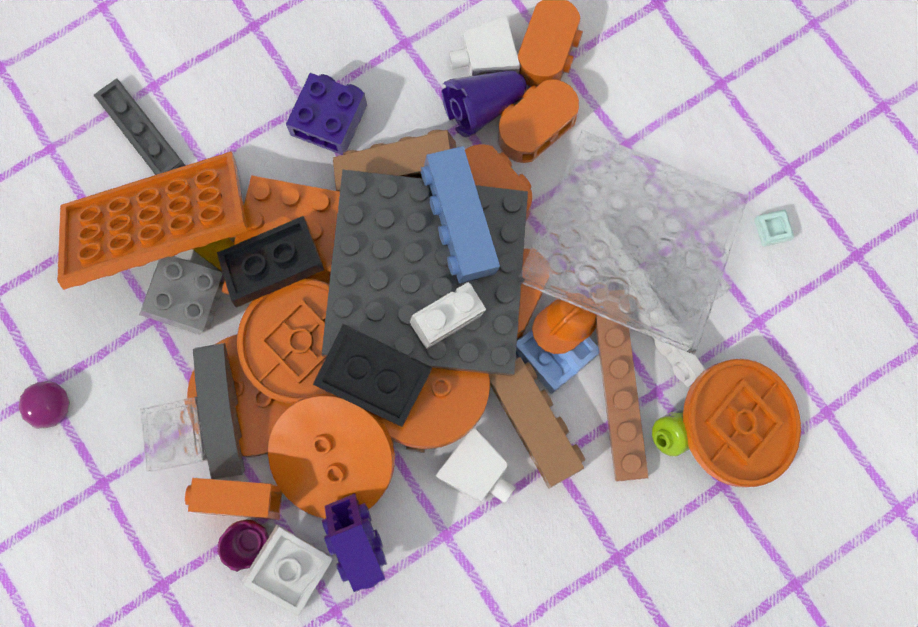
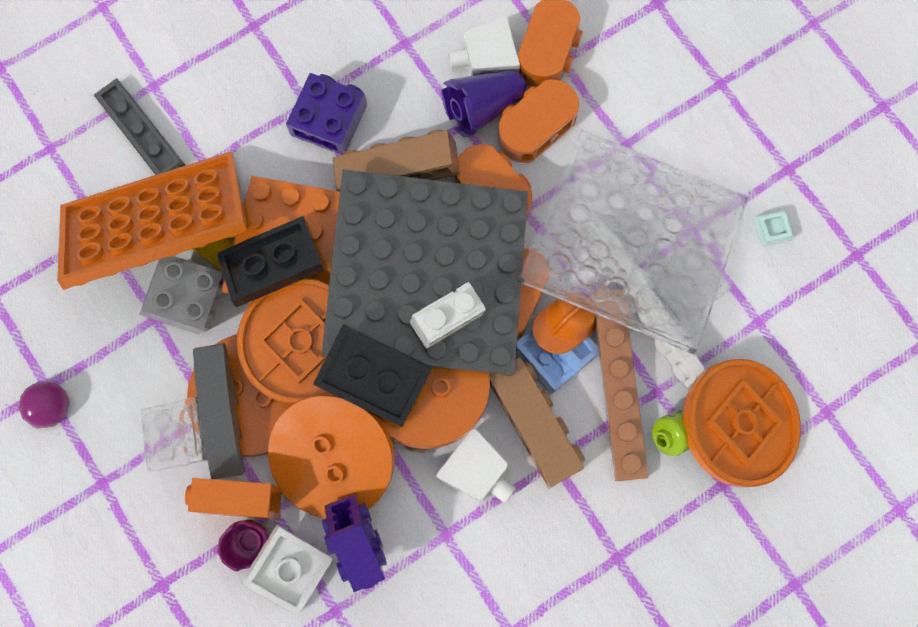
(460, 215): medium blue brick -> none

